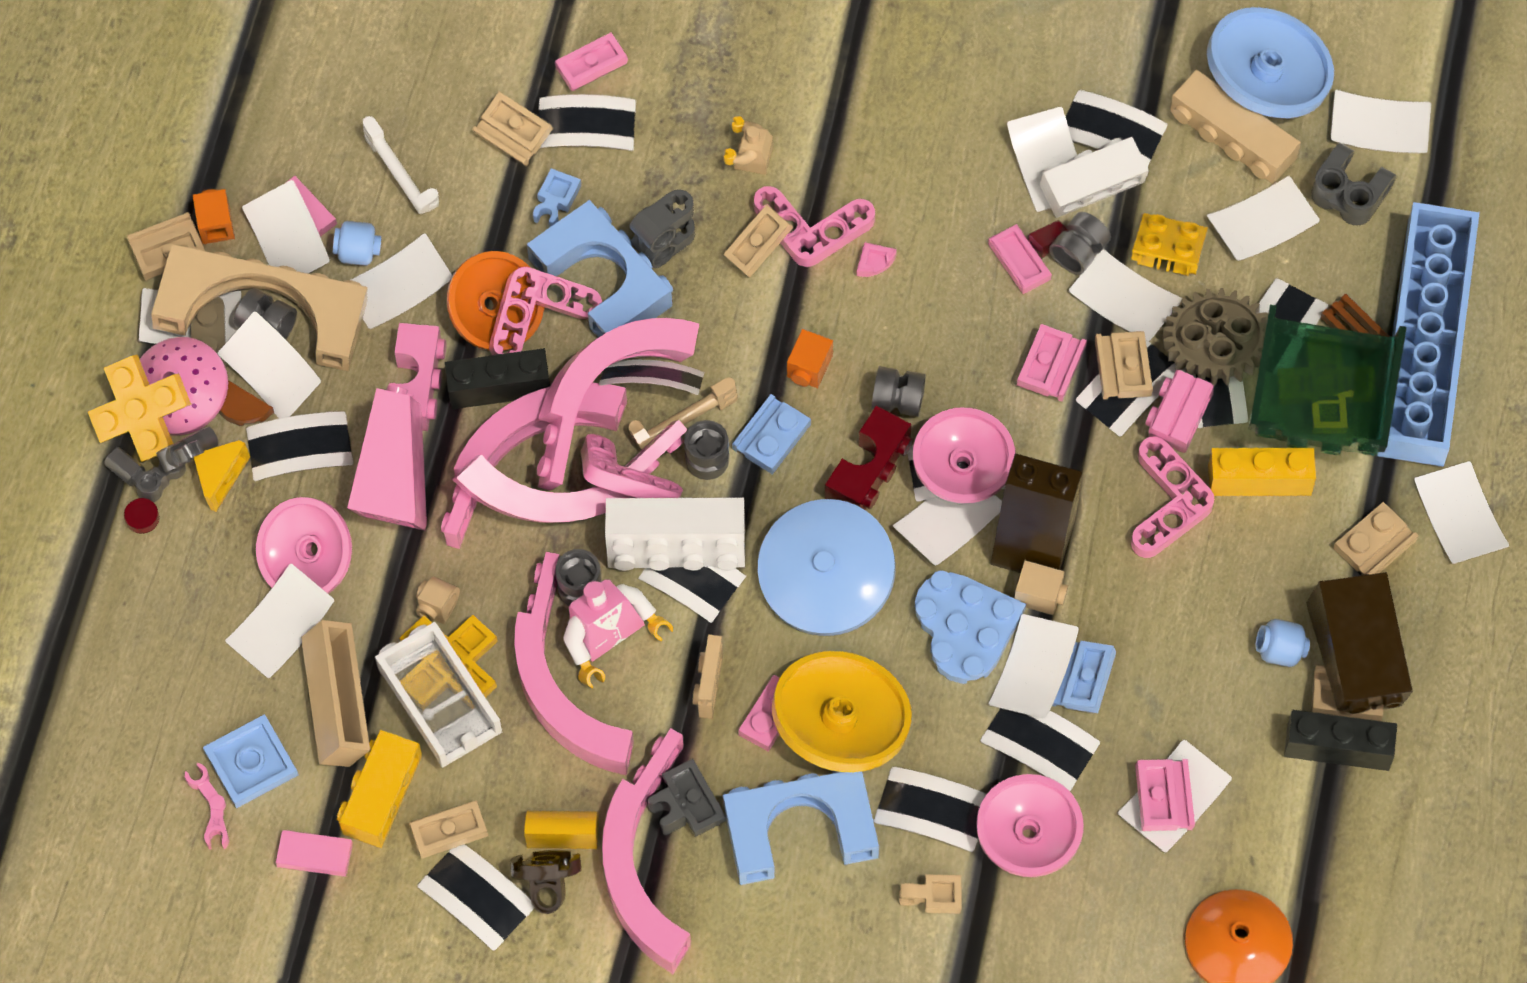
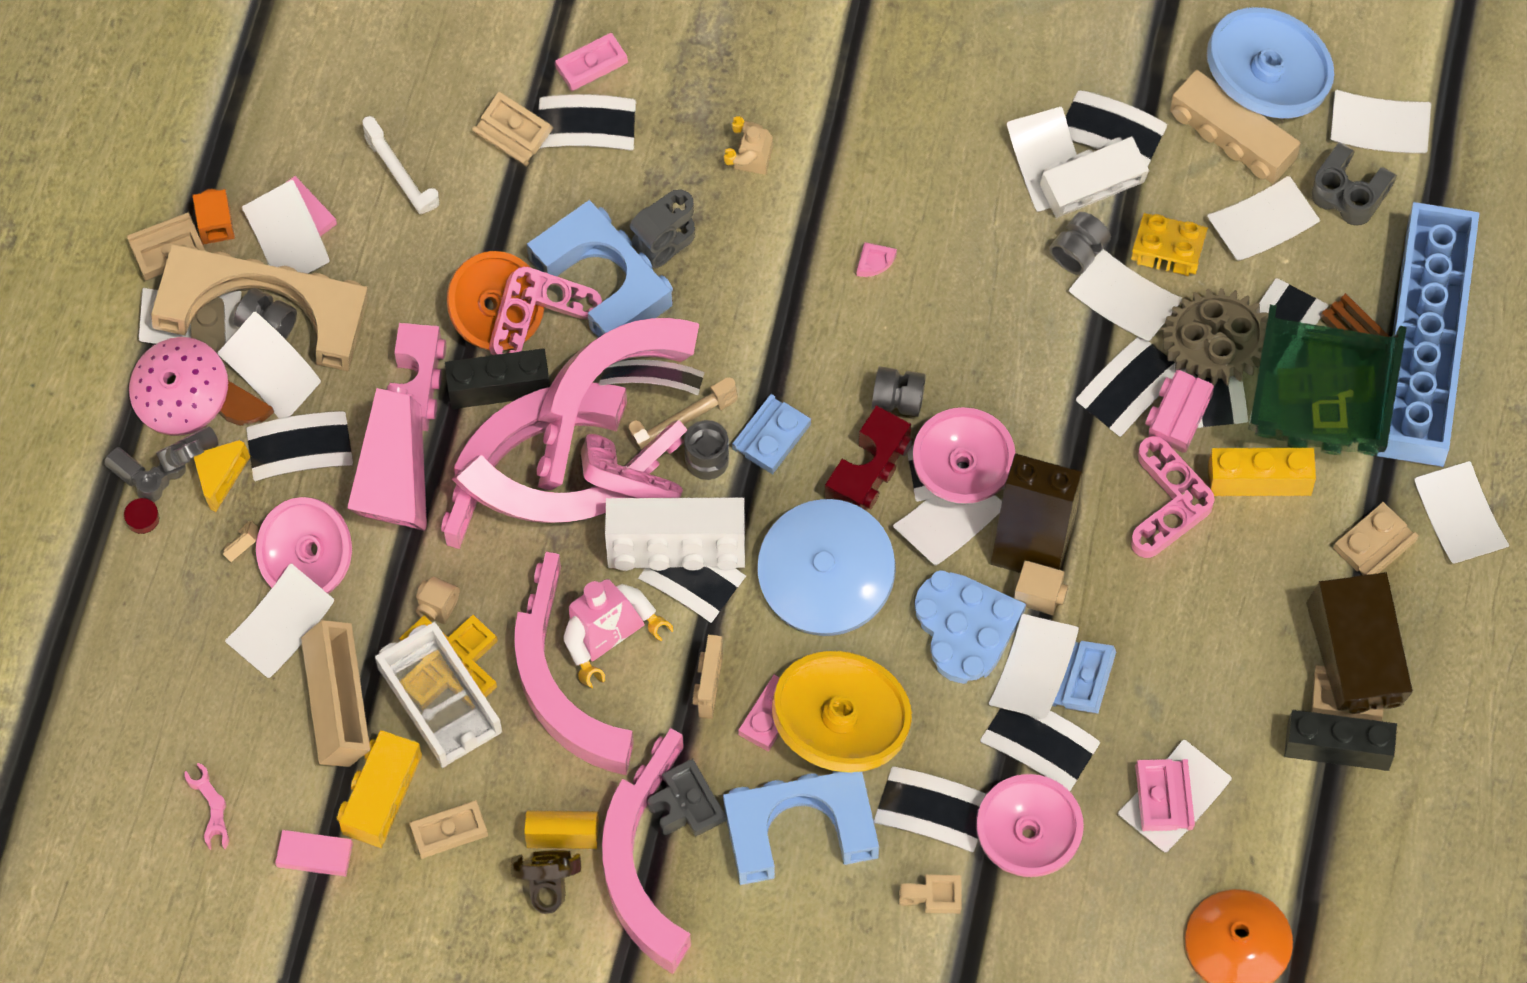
(139, 407): yellow plate -> none
(248, 537): none -> tan tile
(250, 761): light blue tile -> none
(356, 243): light blue head -> none
(403, 281): white sticker -> none
(477, 895): sticker -> none
(556, 193): light blue plate -> none
(574, 572): flat silver wheel -> none
(758, 240): tan plate -> none
(807, 236): bright pink beam -> none
(809, 359): orange brick -> none
(1019, 259): bright pink tile -> none
(1045, 236): dark red piece -> none
(1051, 362): bright pink plate -> none
(1123, 365): tan plate -> none
(1282, 642): light blue head -> none

